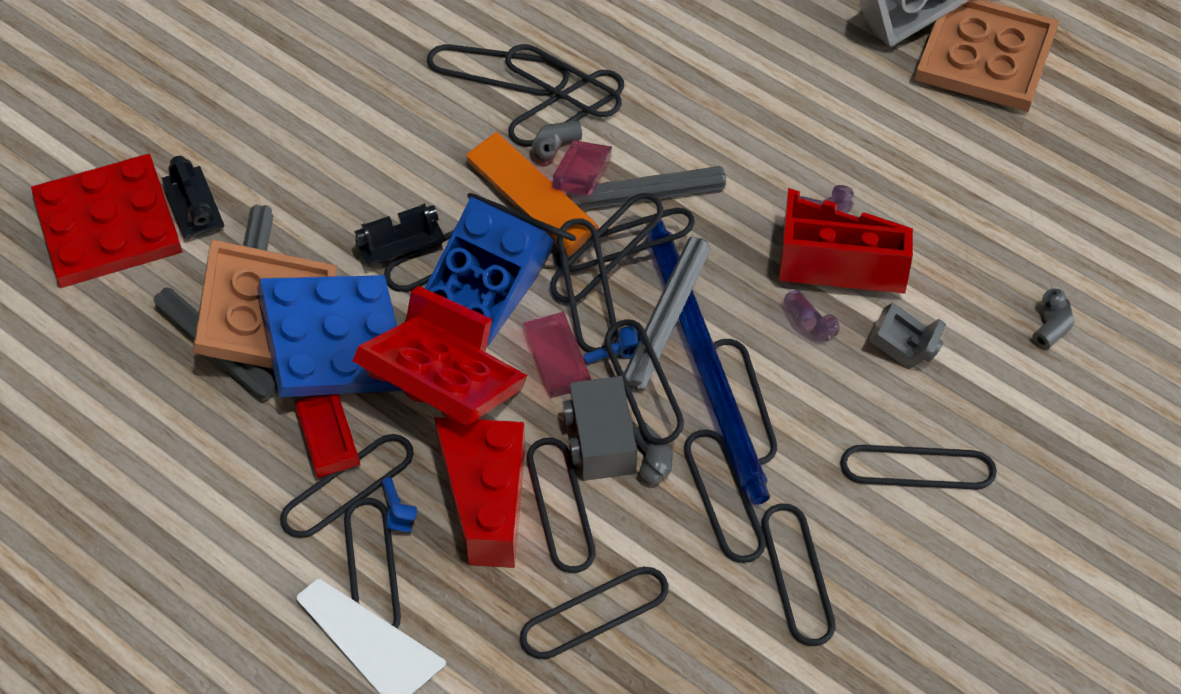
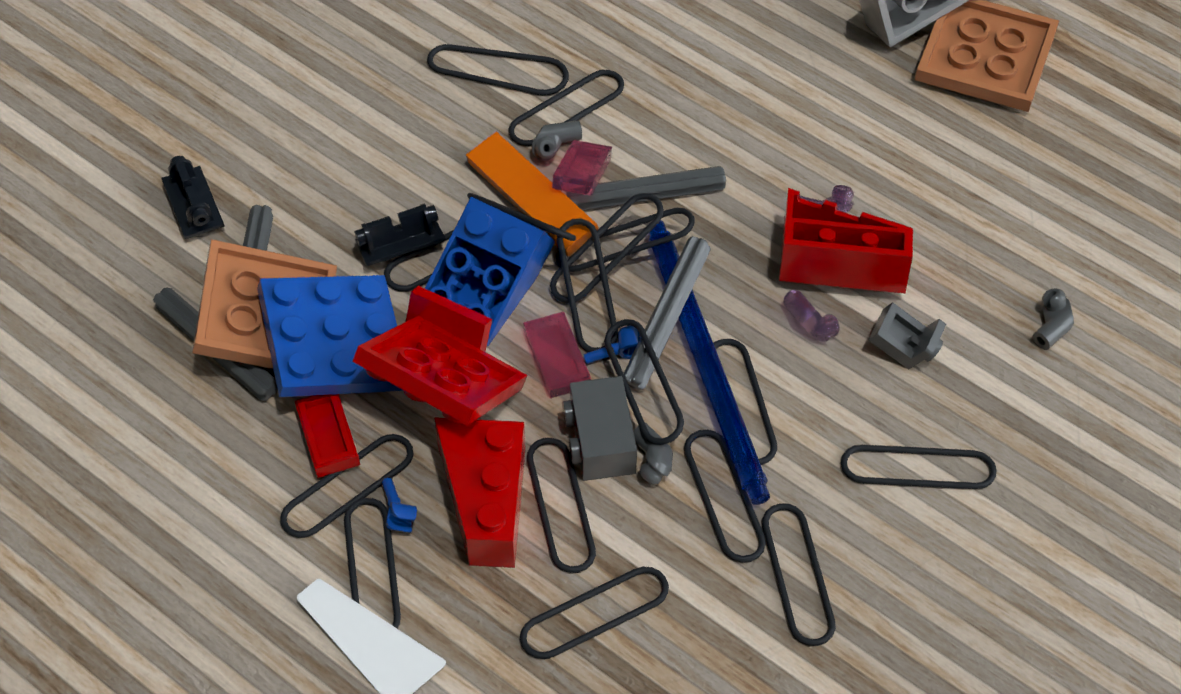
(105, 220): red plate -> none
(557, 92): black piece -> none

